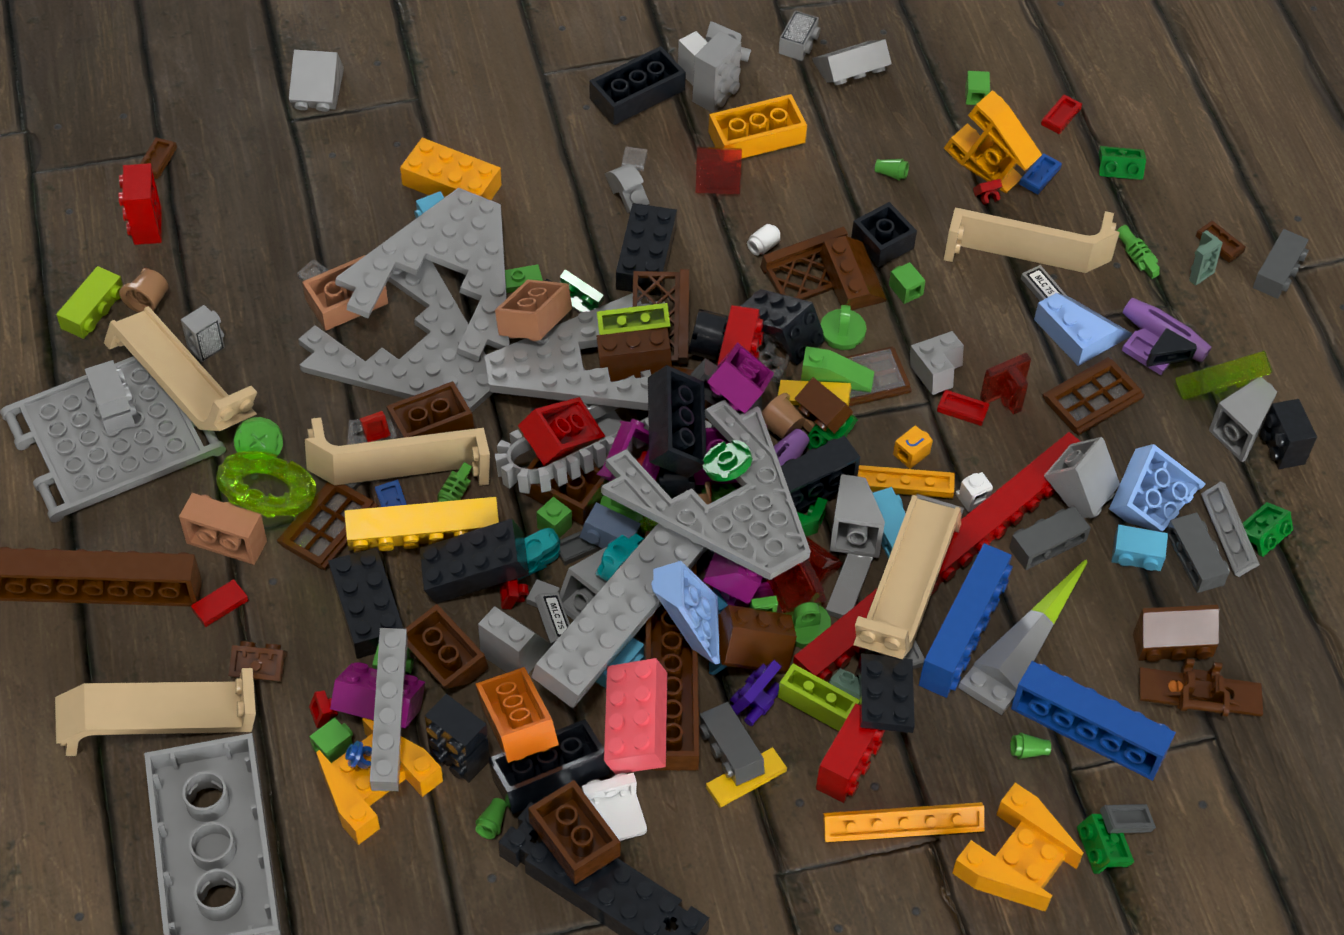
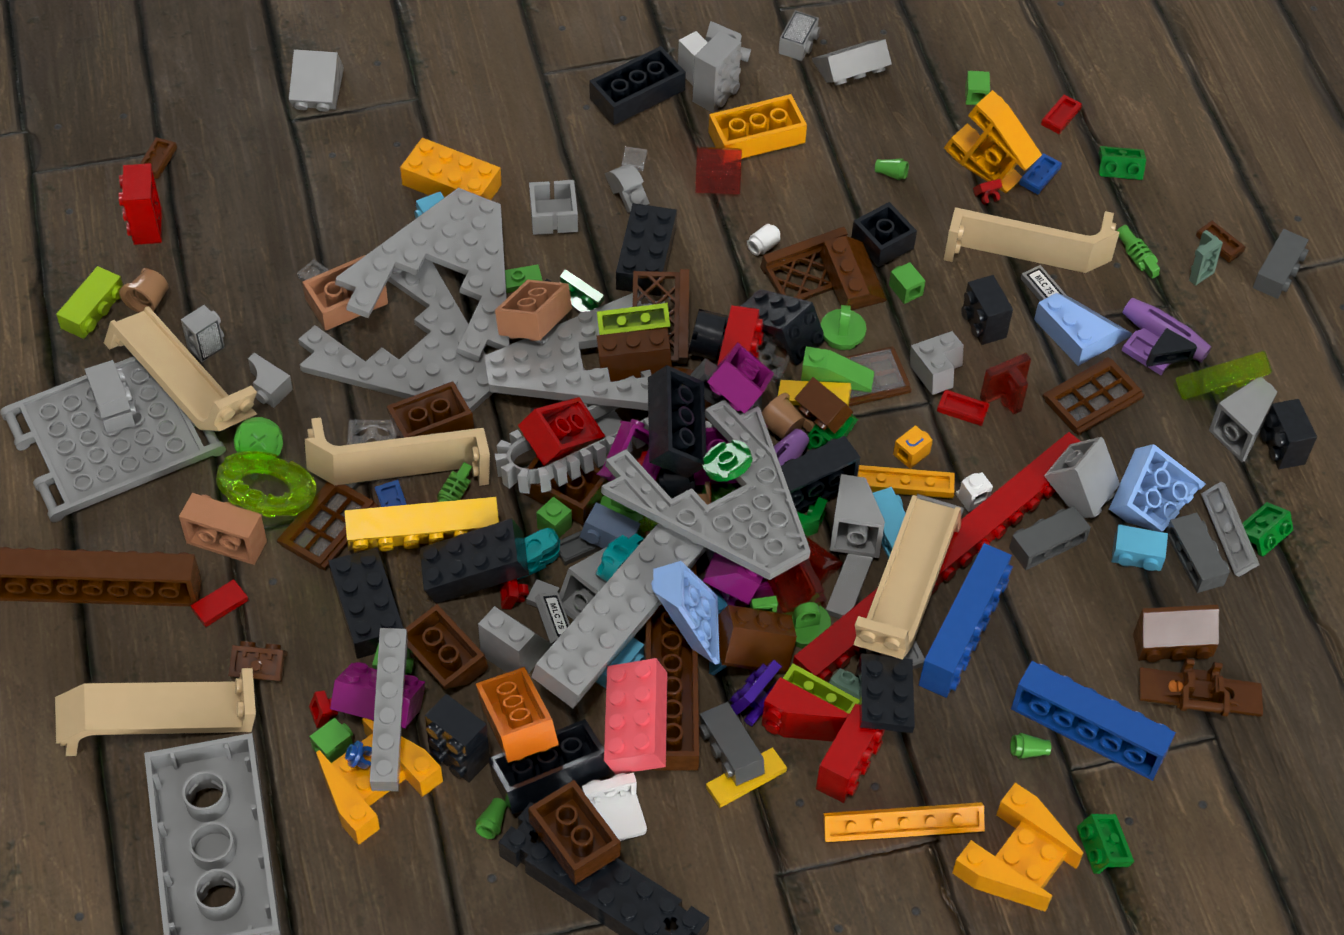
(270, 382): none -> light grey arch
(375, 427): red tile -> none
(556, 213): none -> light grey piece
(800, 714): none -> red slope
(987, 310): none -> black brick
(1000, 669): light grey plate -> none
(1127, 818): dark grey tile -> none

